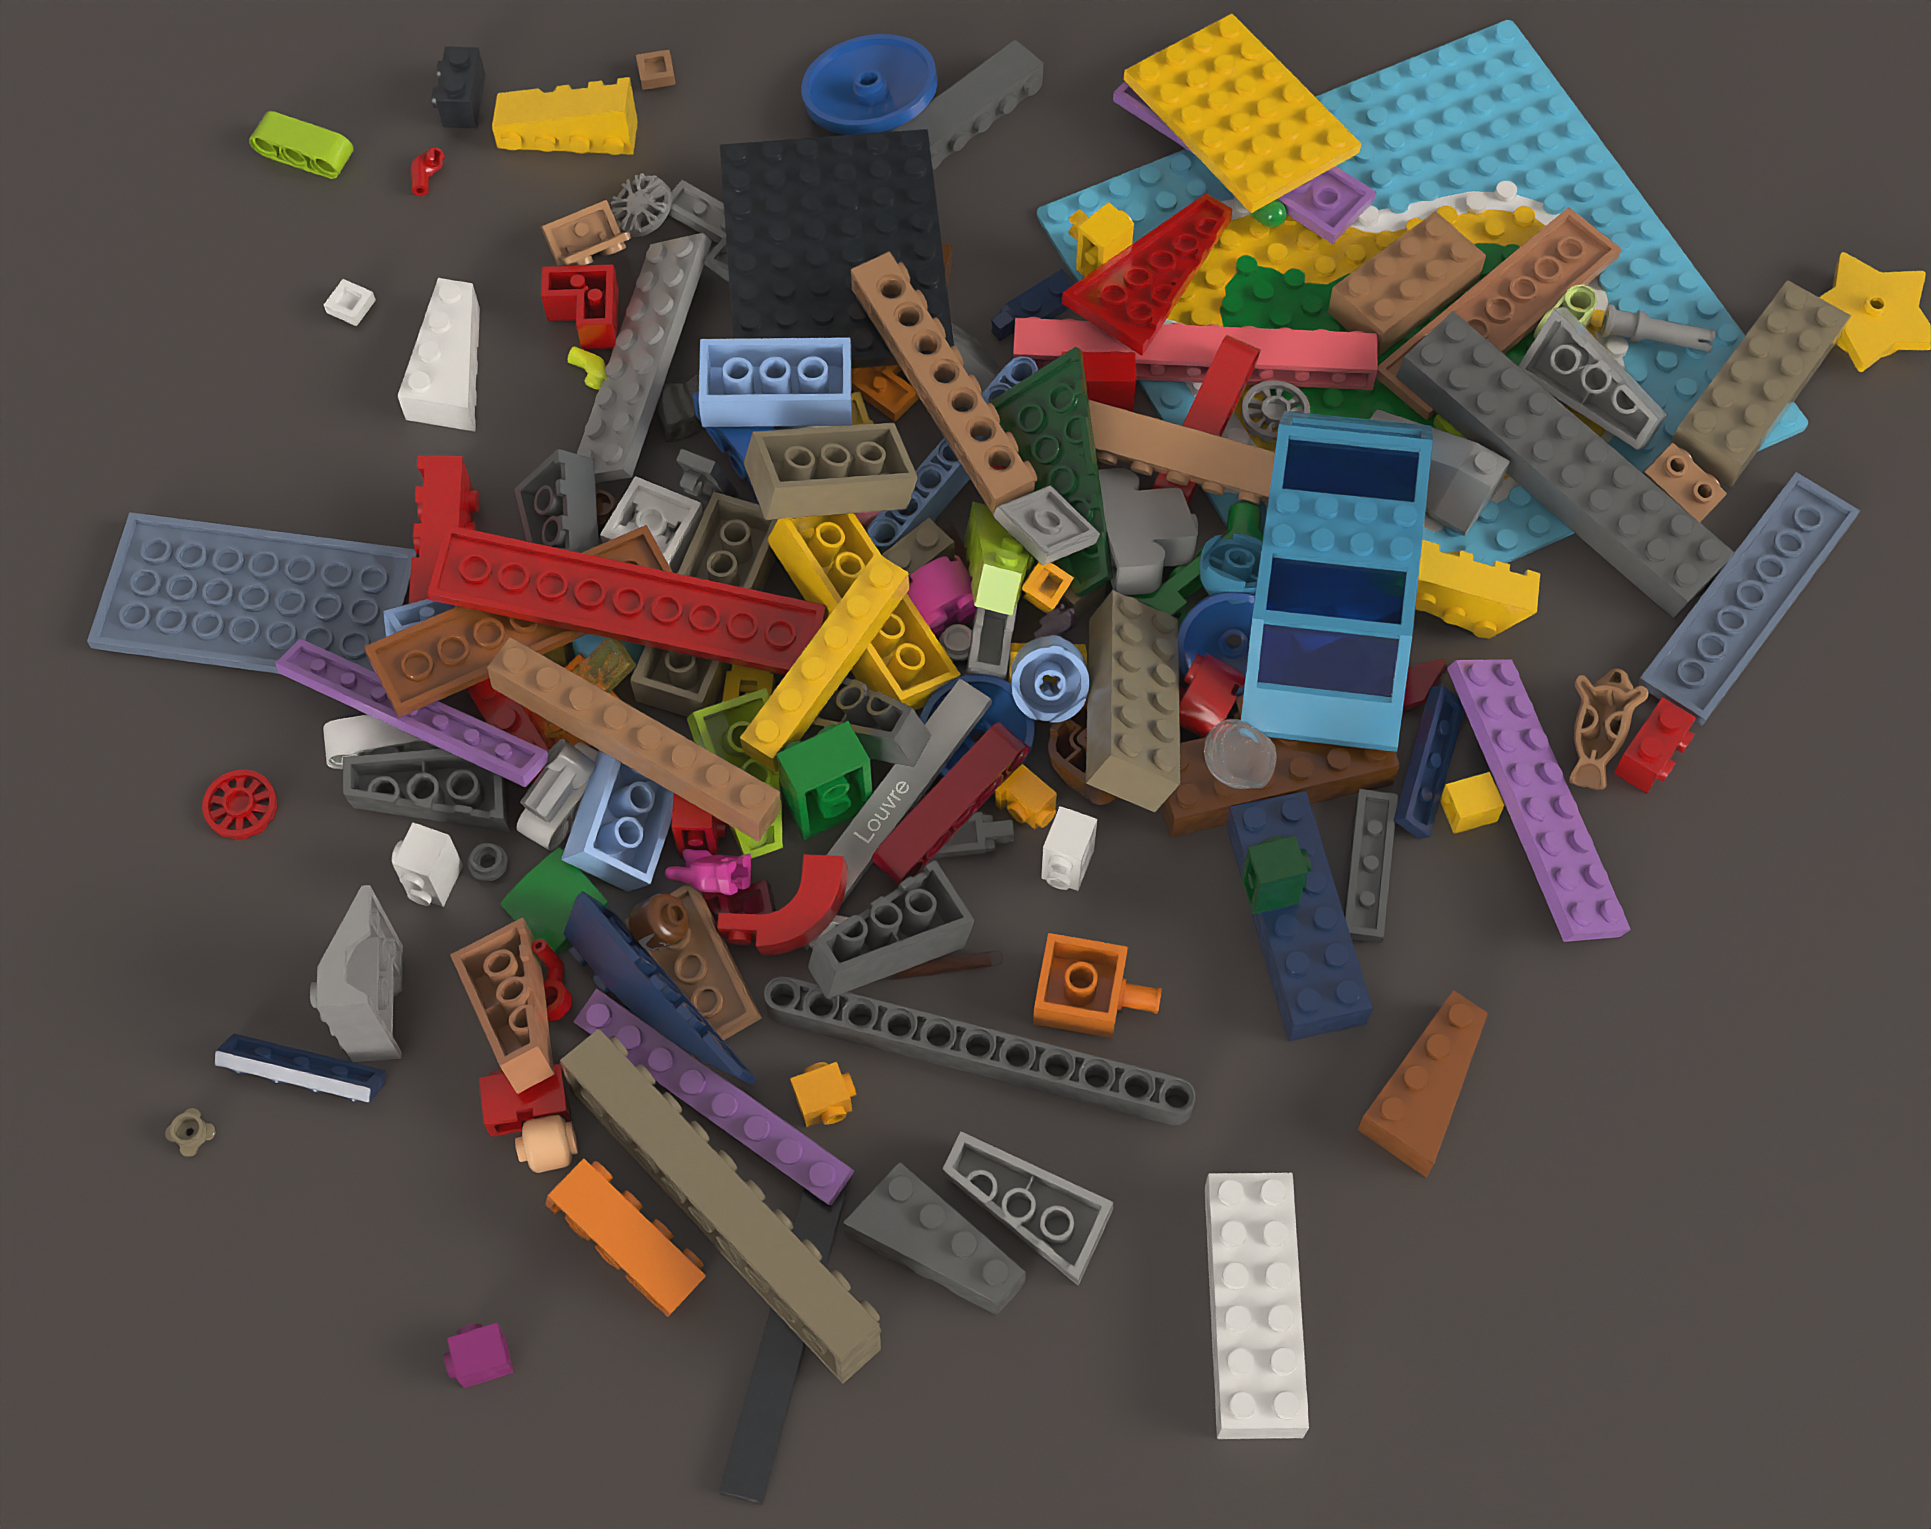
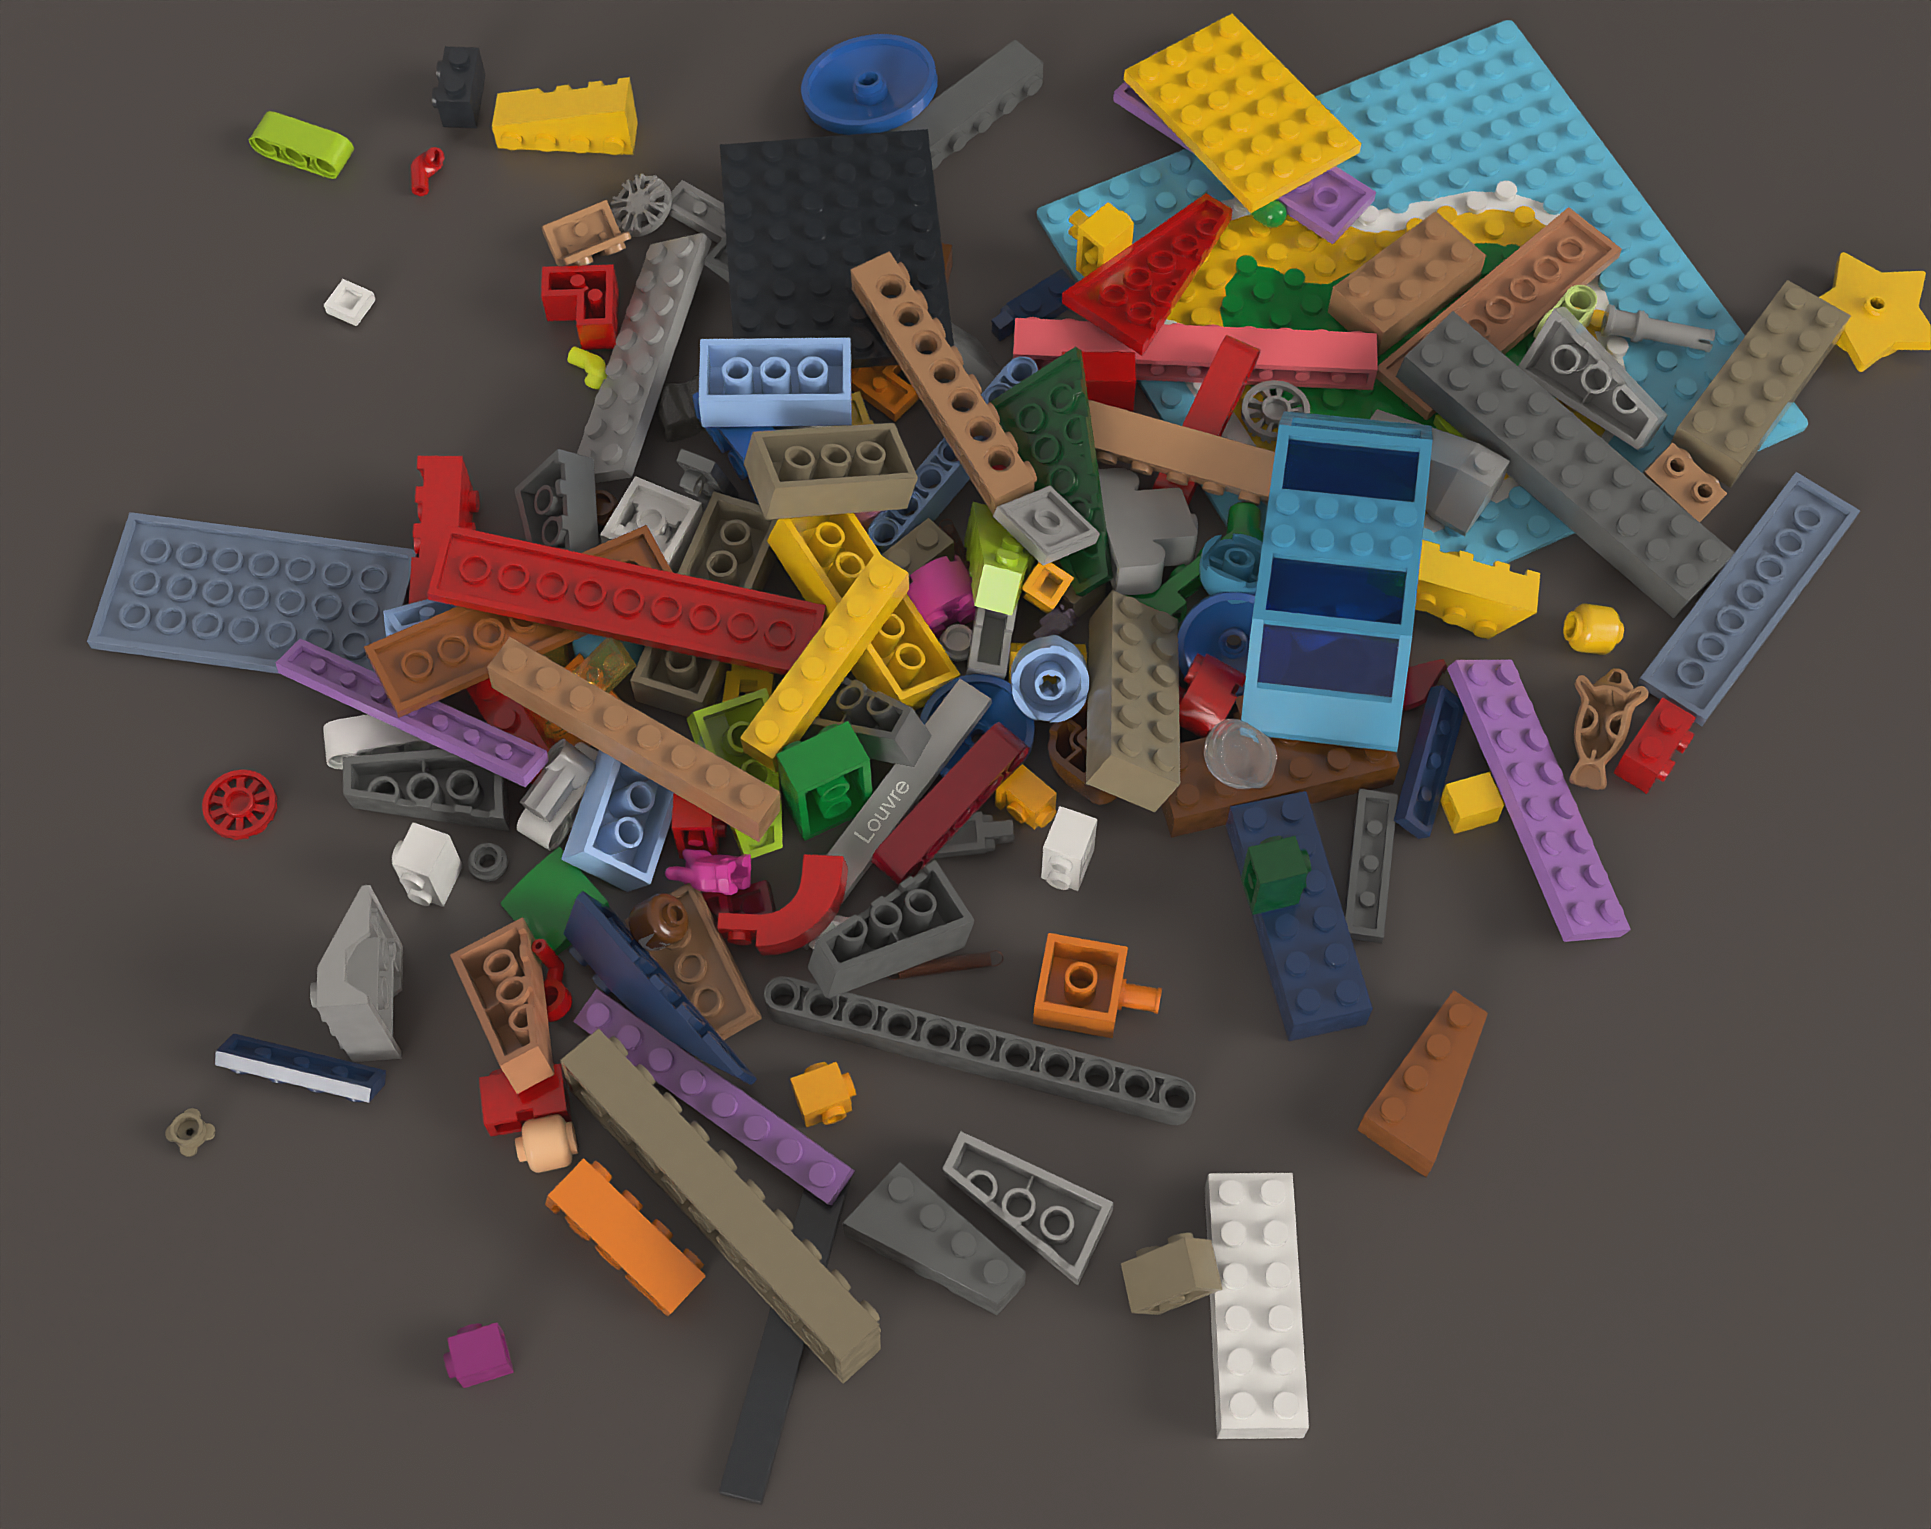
(444, 363): white wedge -> none
(655, 69): medium nougat plate -> none
(1171, 1274): none -> dark tan brick
(1593, 629): none -> yellow head

